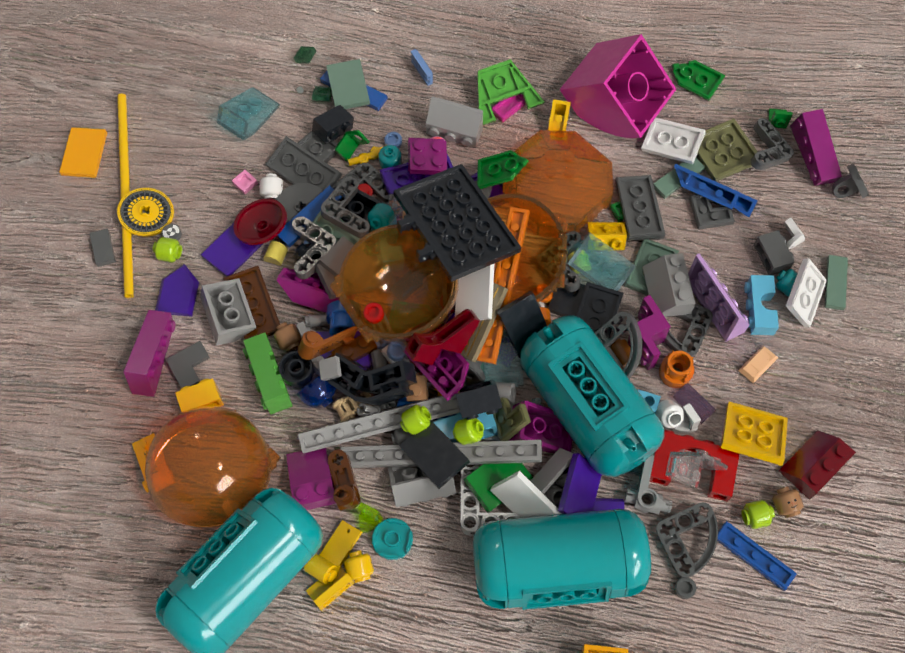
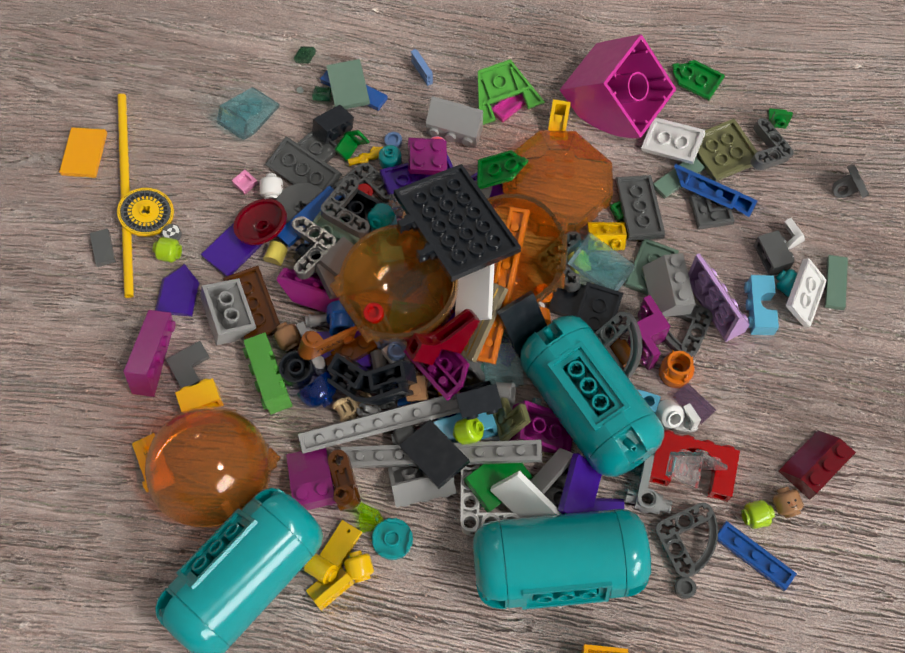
(330, 368): light grey tile -> none
(415, 419): lime head -> none
(754, 433): yellow plate -> none
(758, 364): light nougat tile -> none
(816, 147): magenta wedge -> none

